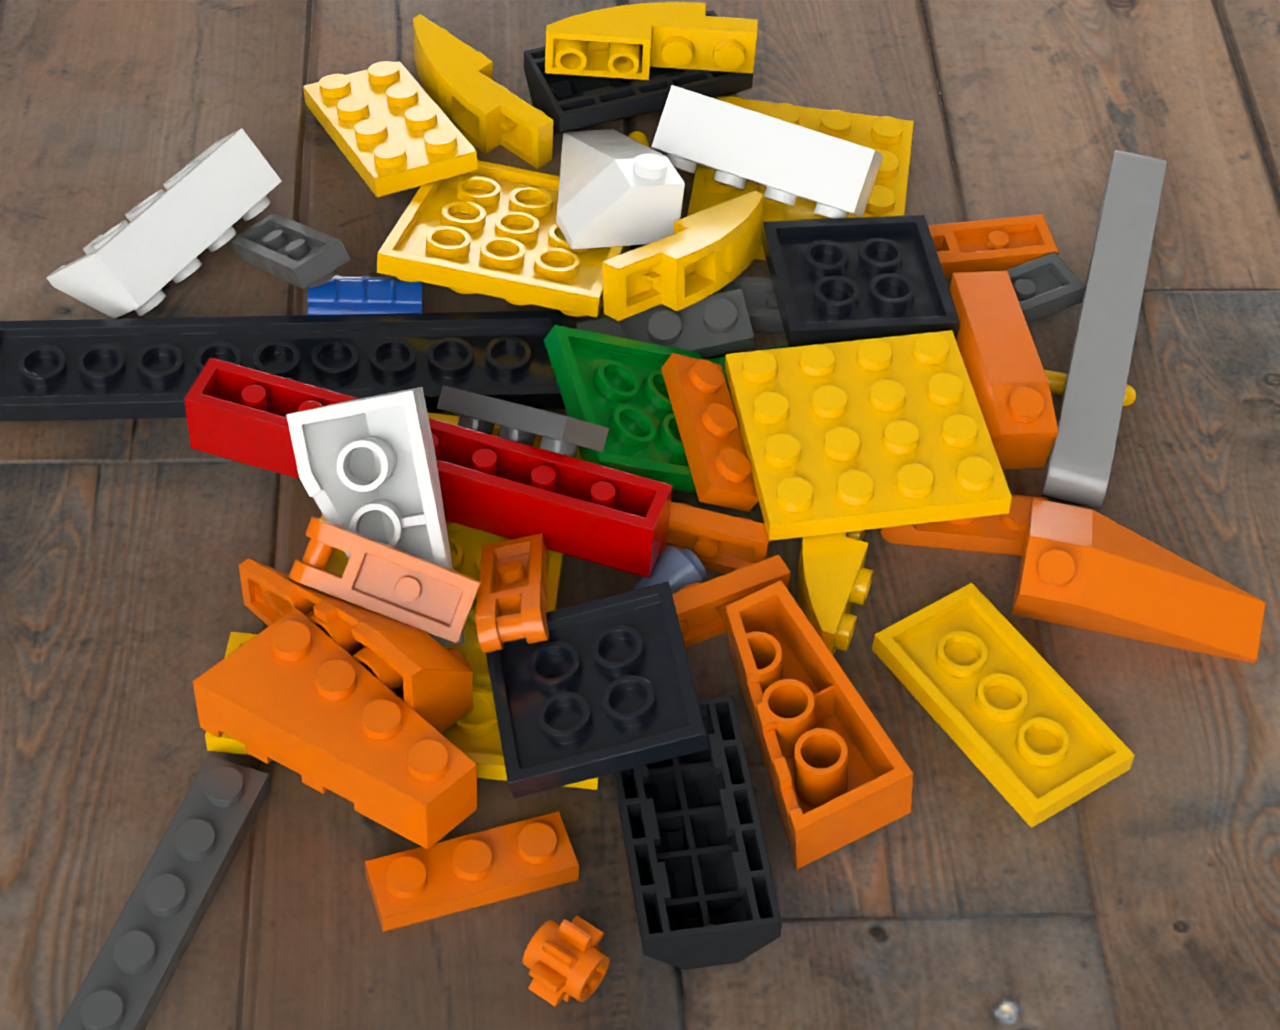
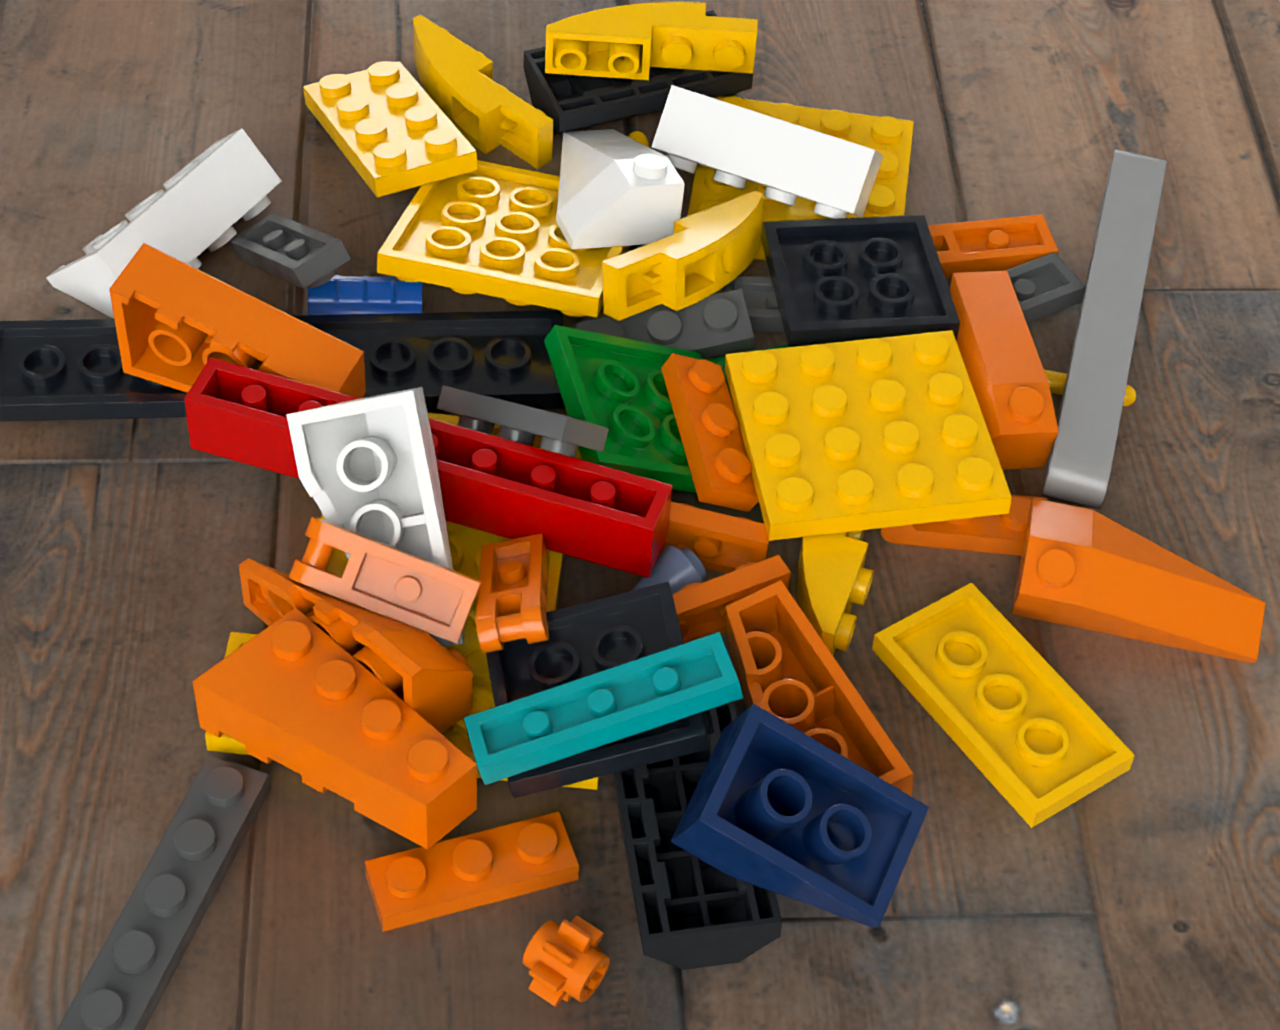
(179, 317): none -> orange wedge
(602, 708): none -> teal plate
(800, 819): none -> dark blue slope

